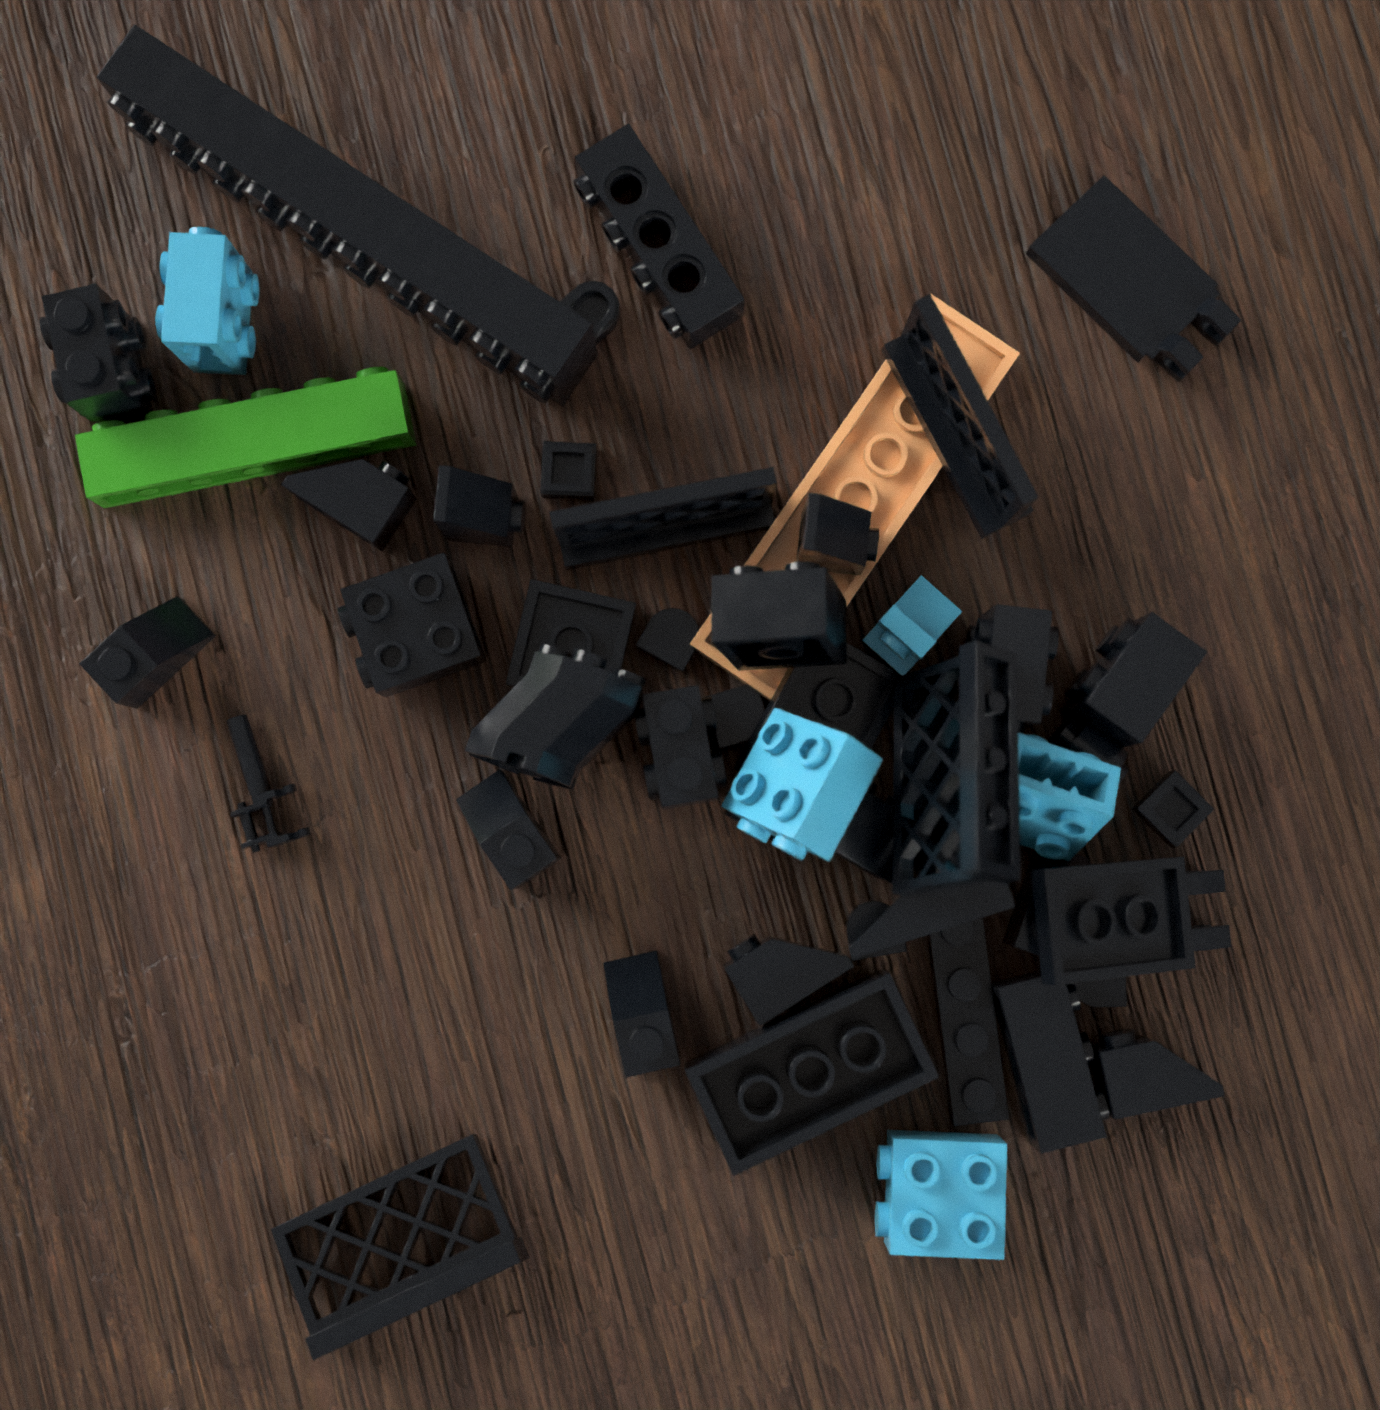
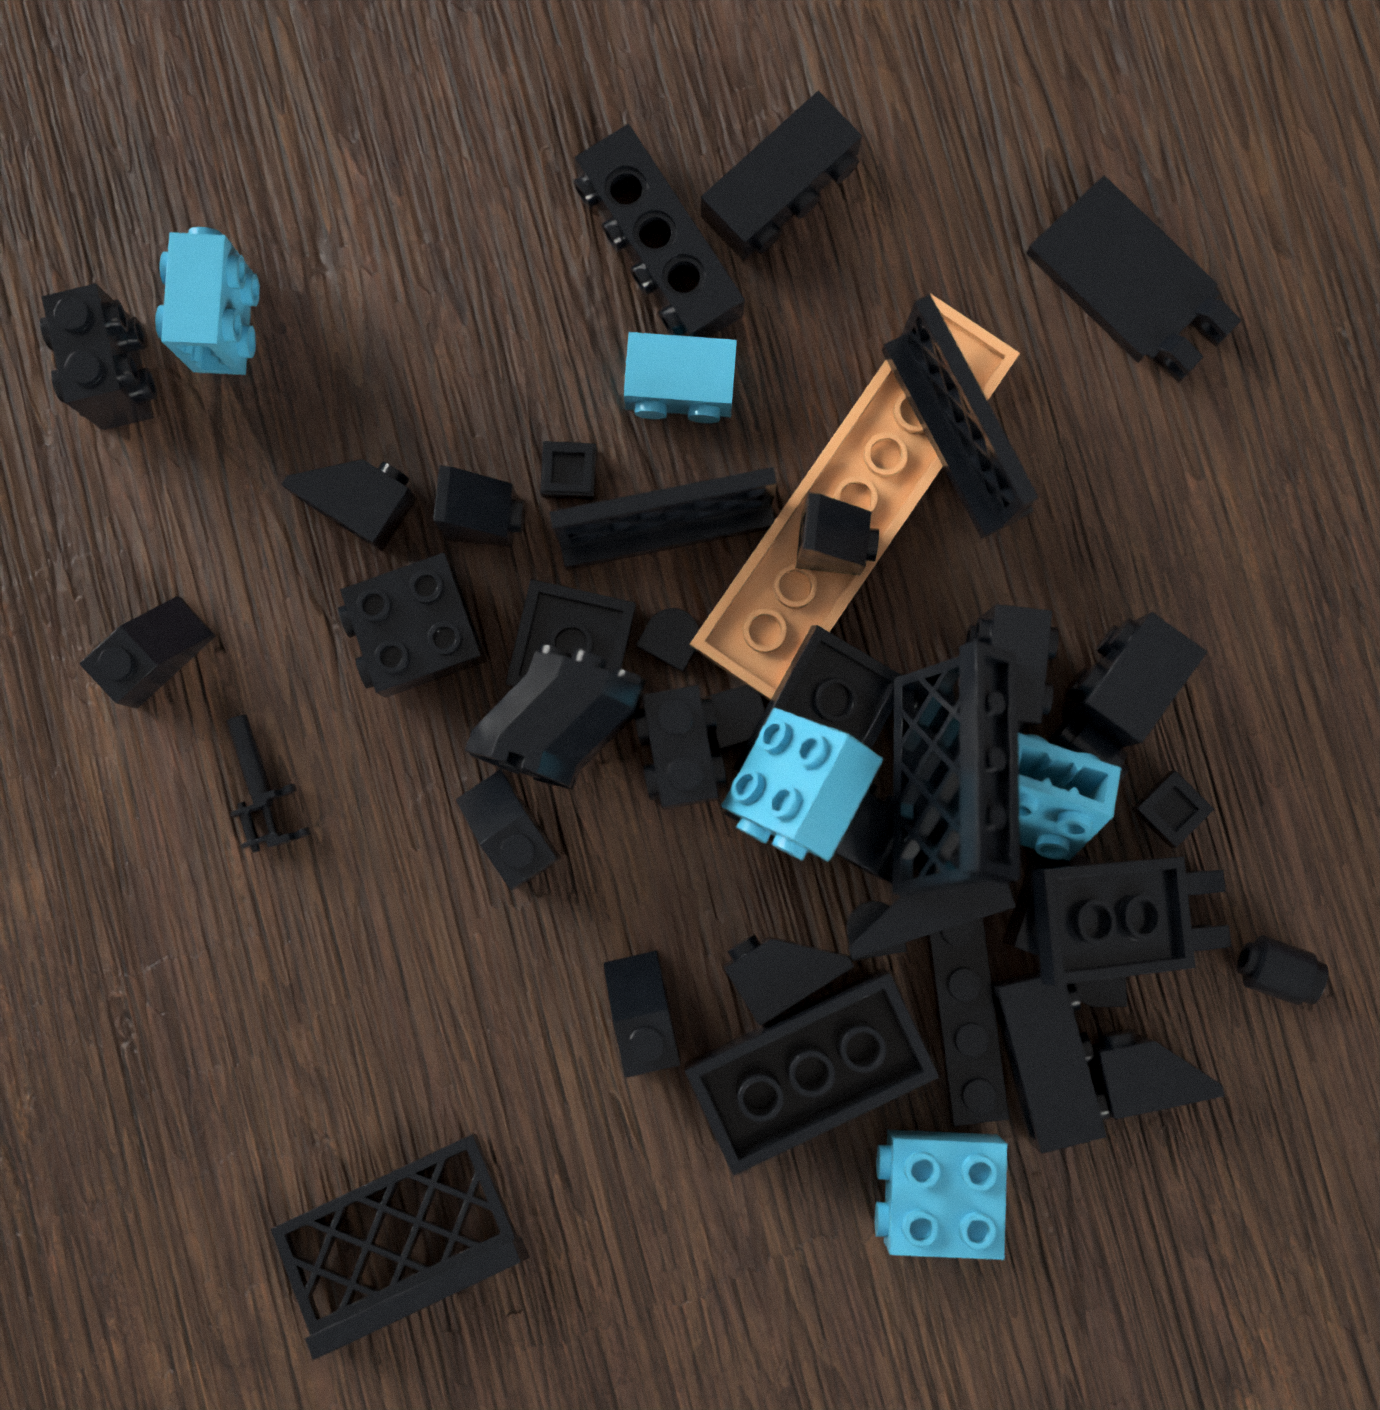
(245, 438): bright green brick -> none
(348, 217): black brick -> none
(596, 304): black tile -> none
(679, 376): none -> medium azure brick
(779, 617): black brick -> none
(782, 177): none -> black brick
(912, 625): medium azure brick -> none
(1282, 971): none -> black brick

